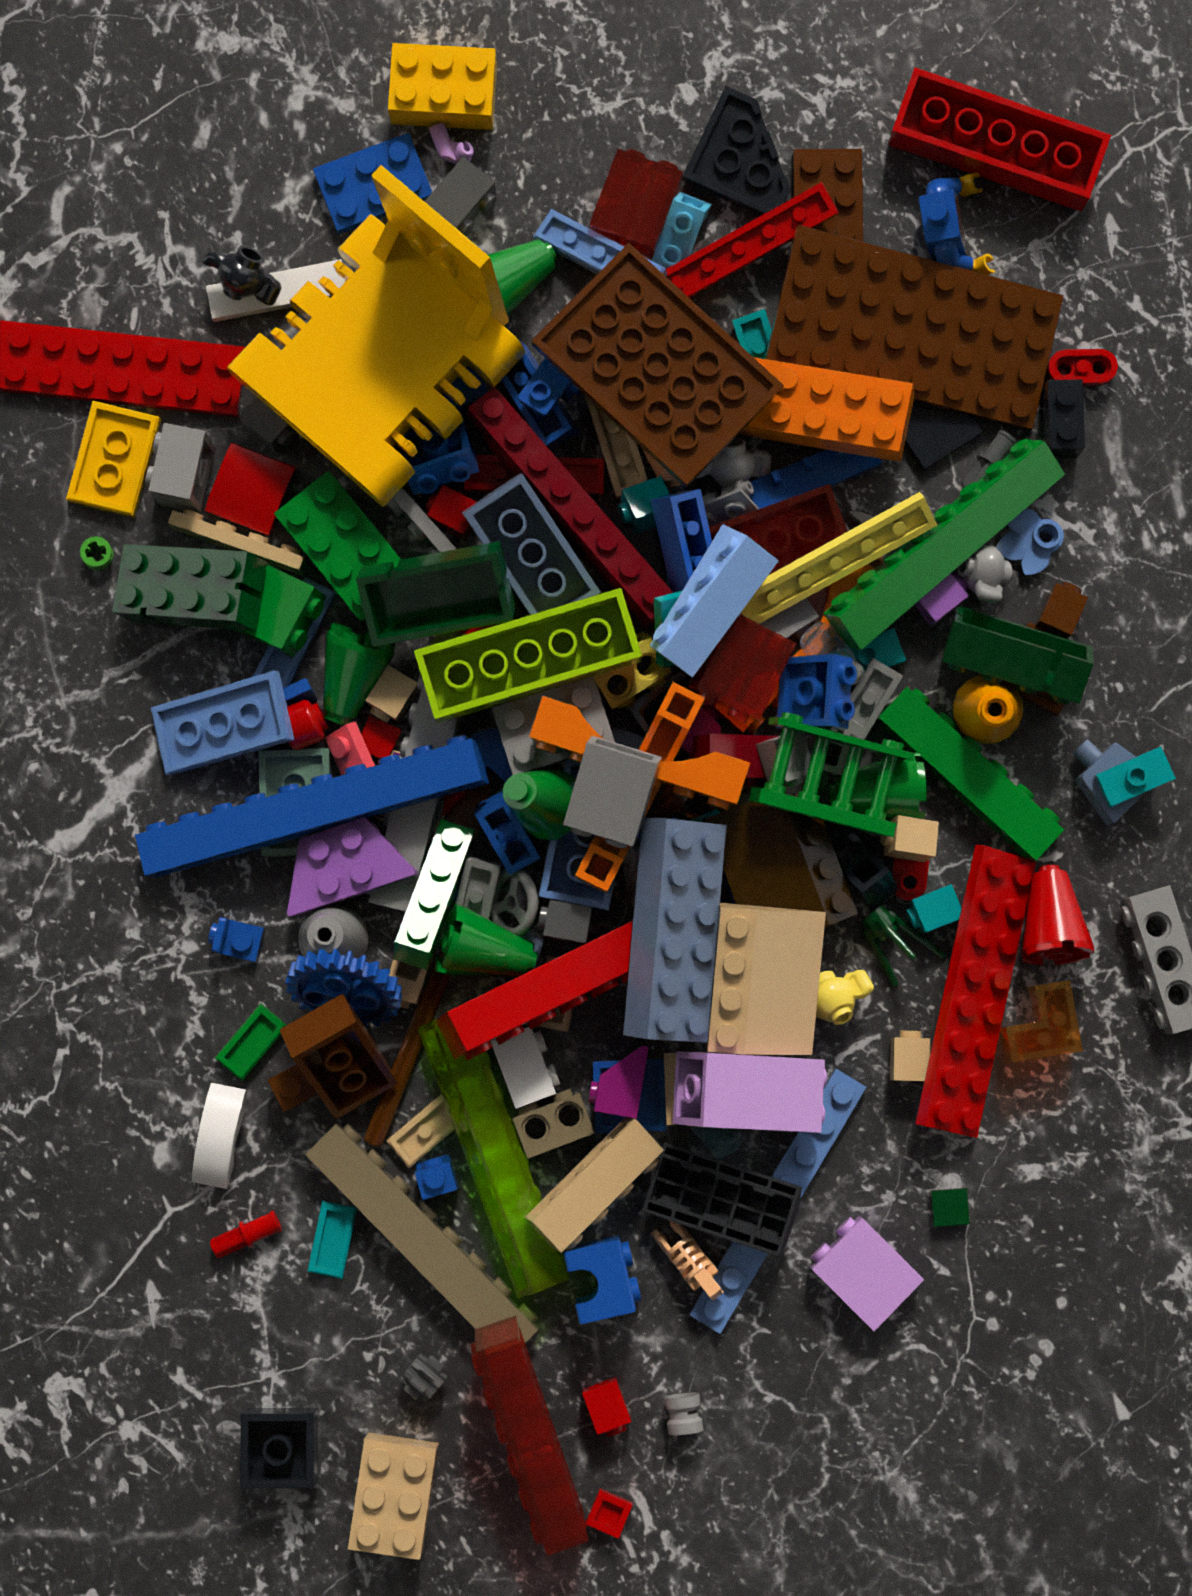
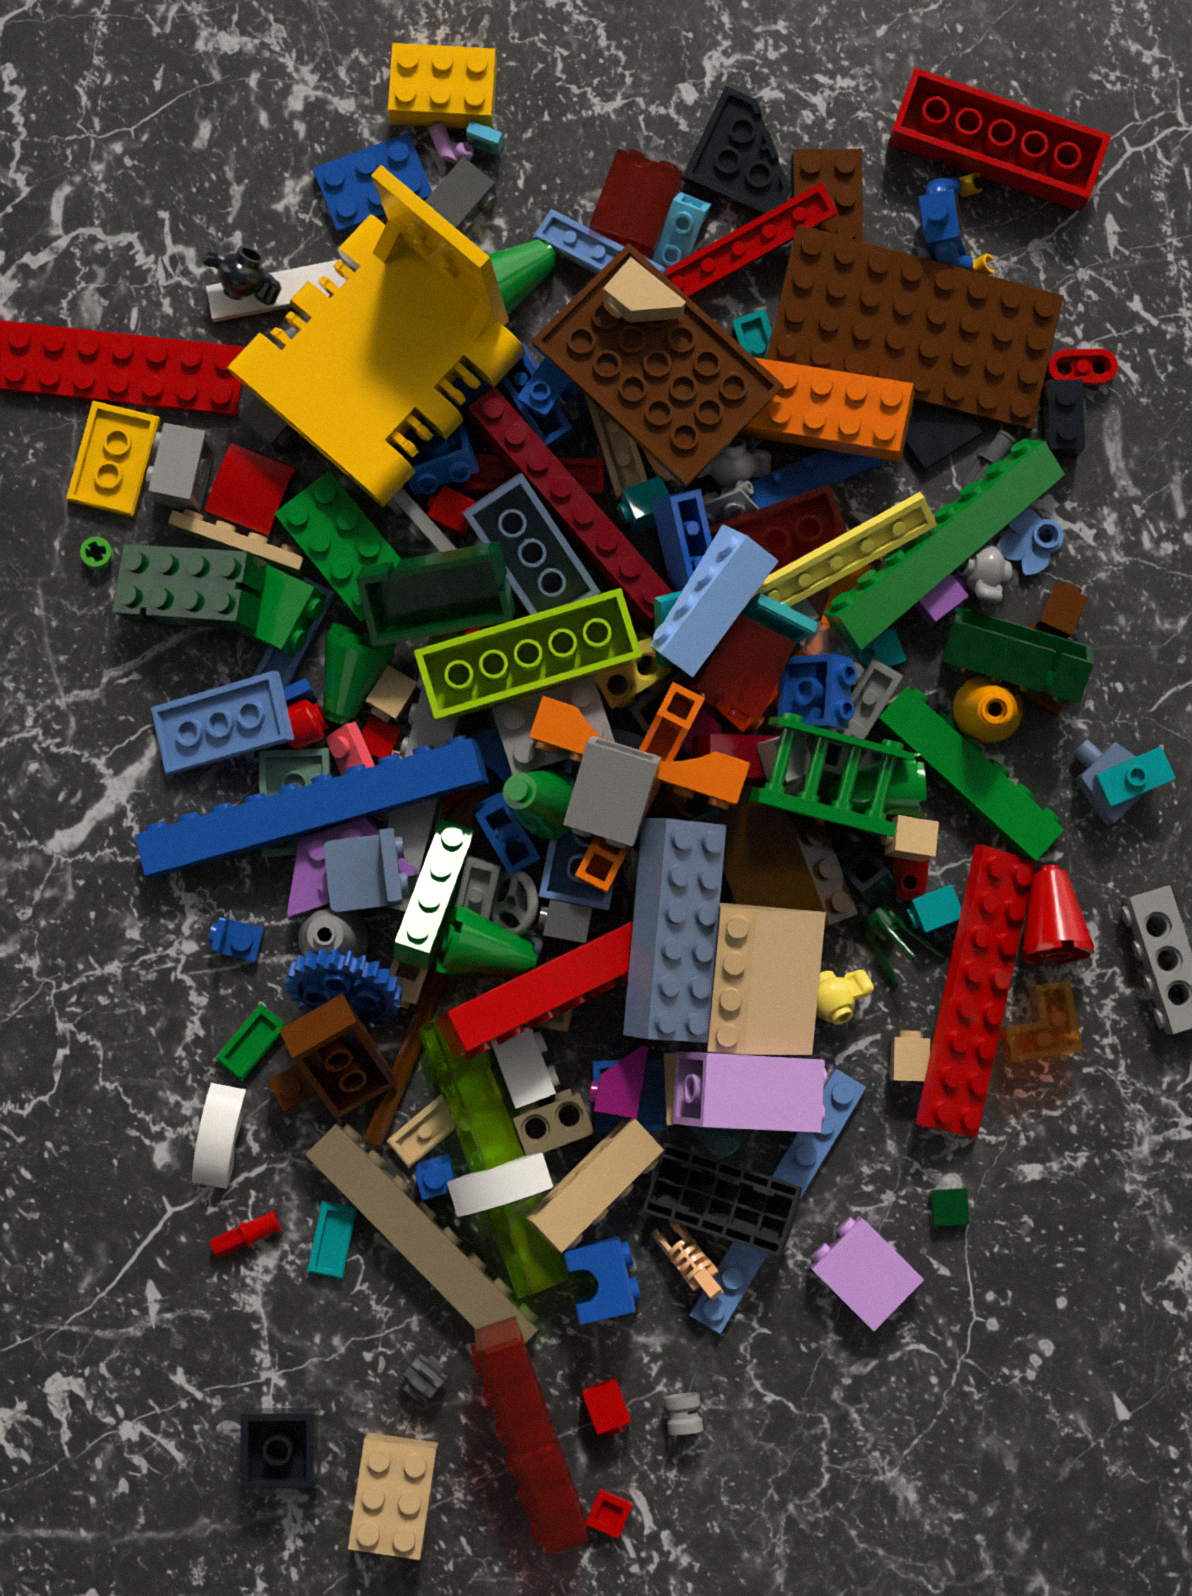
(365, 872): none -> sand blue bracket
(484, 138): none -> medium azure tile
(500, 1184): none -> white brick
(640, 296): none -> tan slope
(779, 618): none -> teal plate

